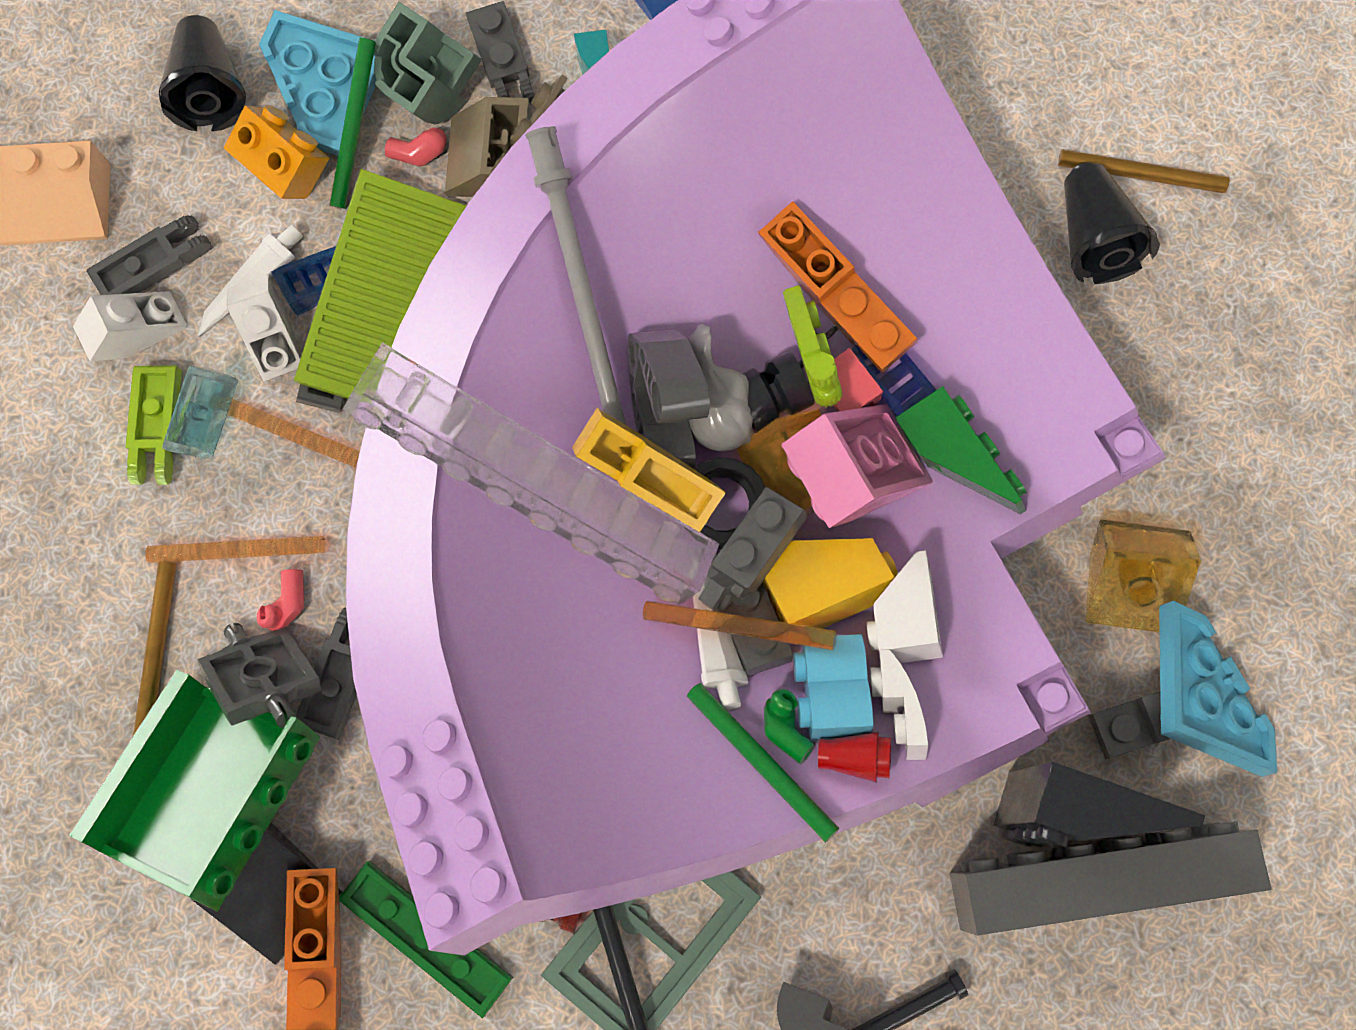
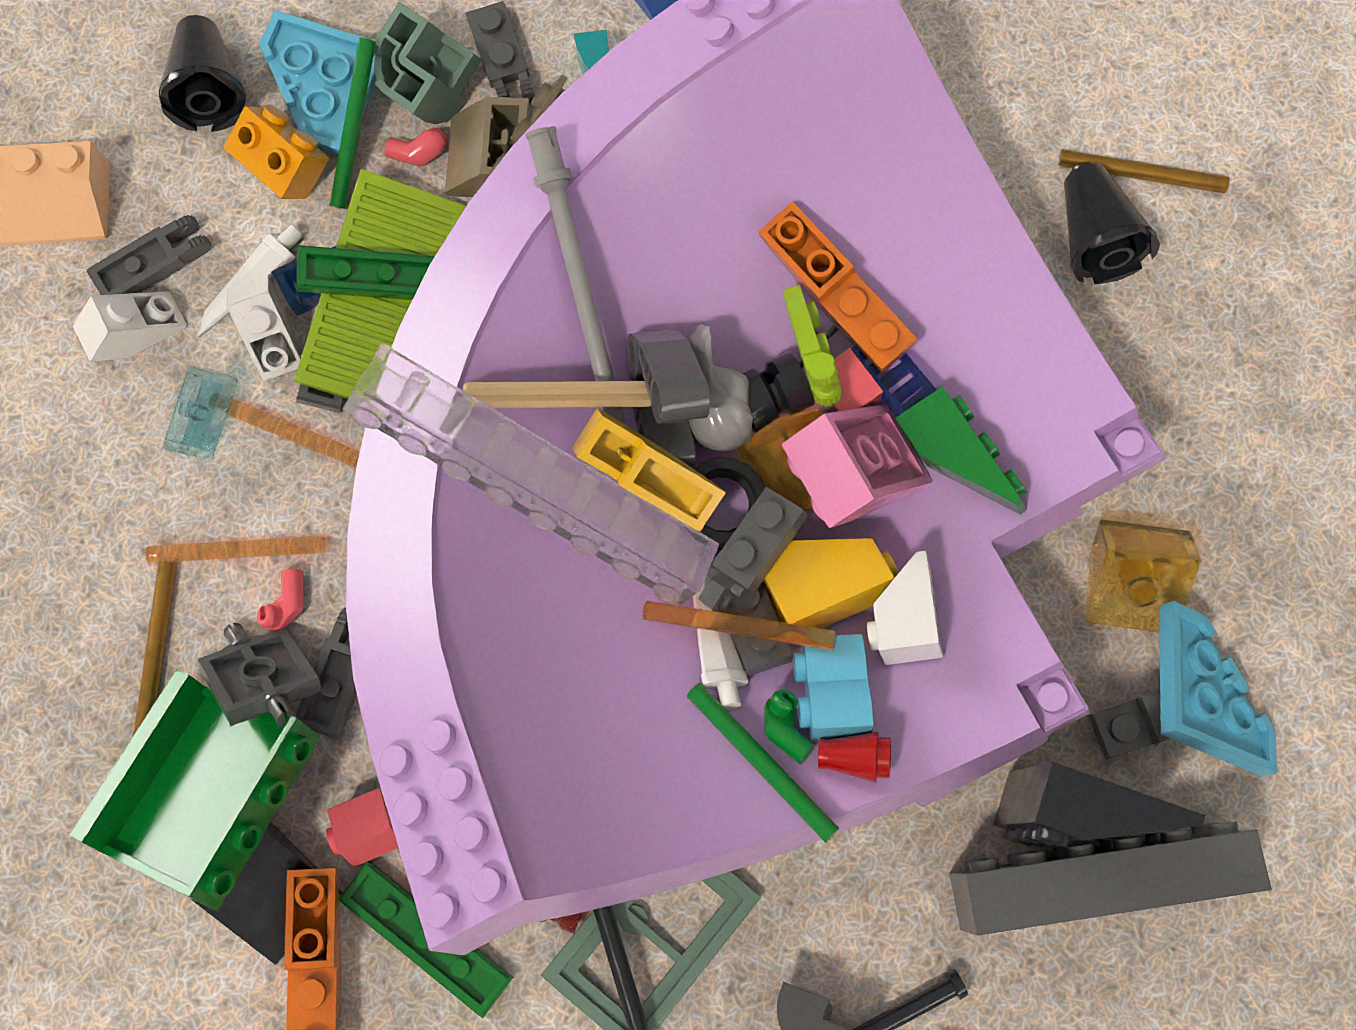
(150, 412): lime hinge -> none
(360, 272): none -> green tile
(361, 828): none -> coral brick
(560, 394): none -> tan axle
(899, 696): white slope -> none

